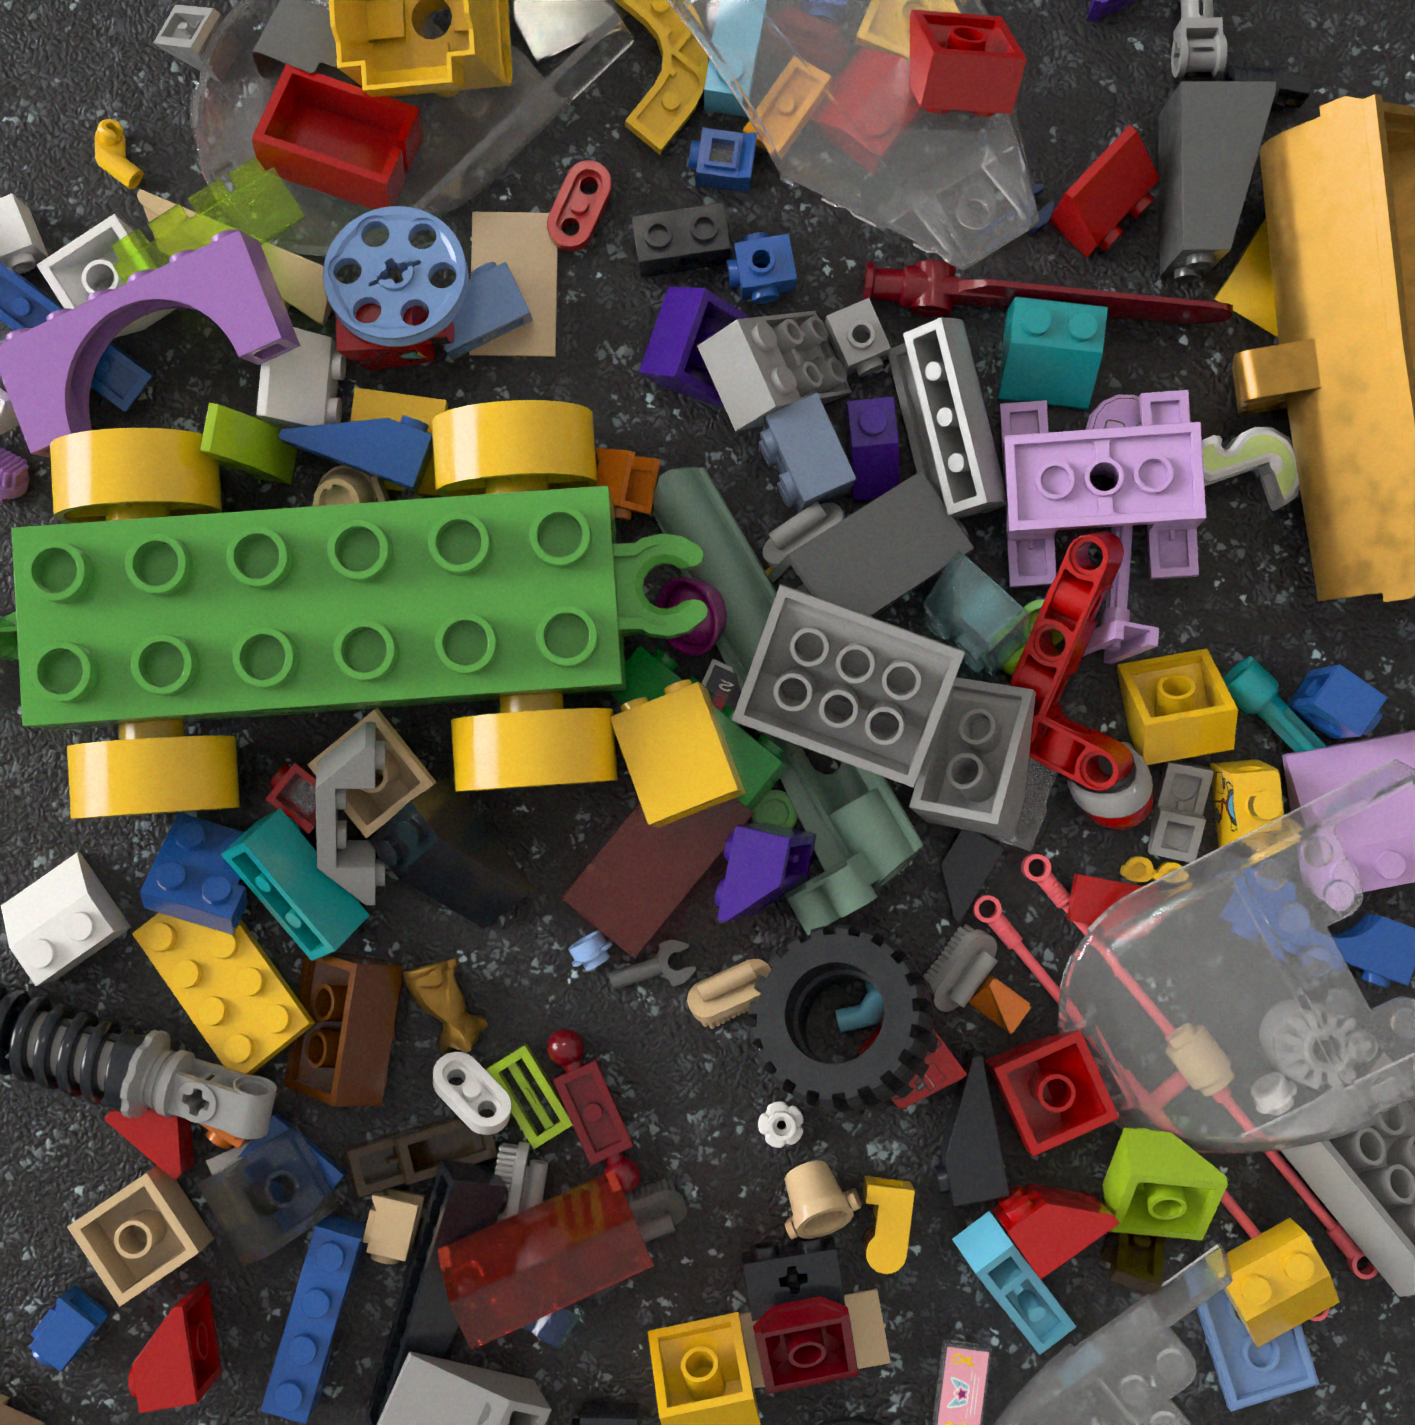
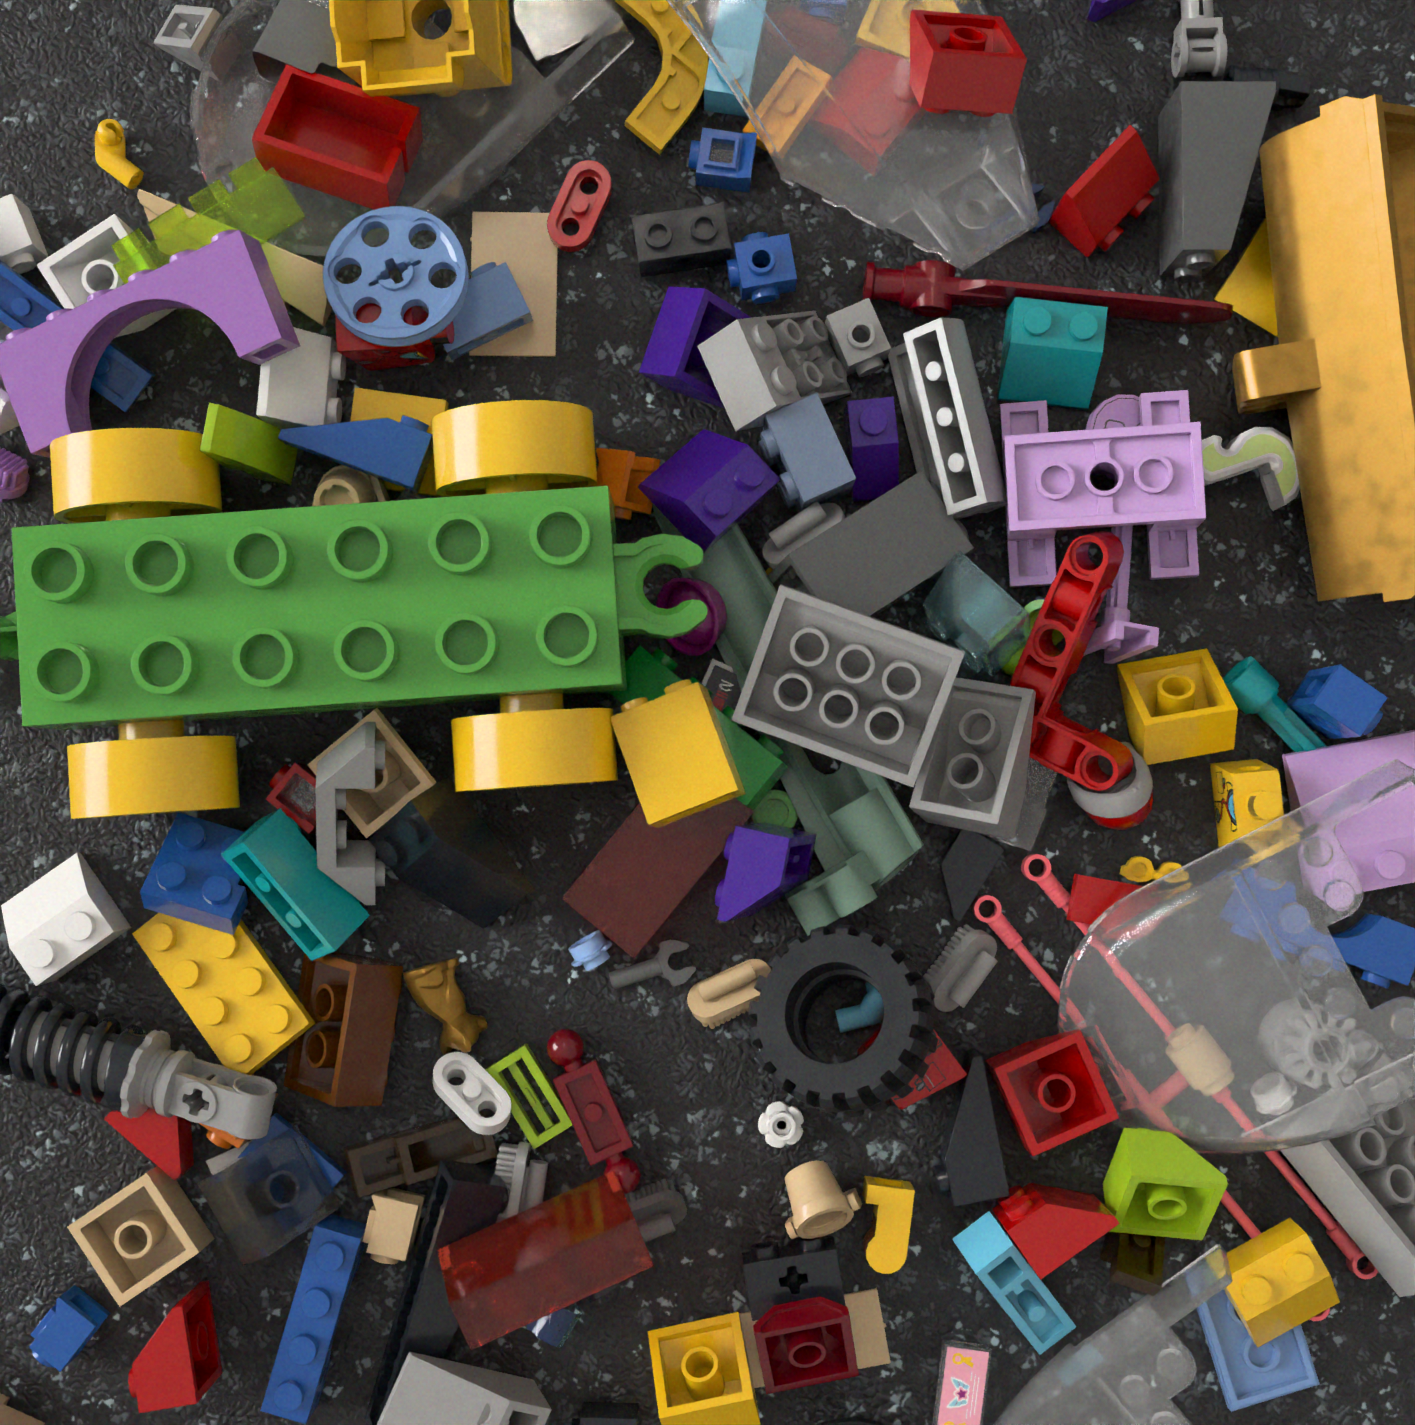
(709, 486): none -> dark purple slope
(1000, 1004): orange slope -> none
(1179, 810): light grey slope -> none

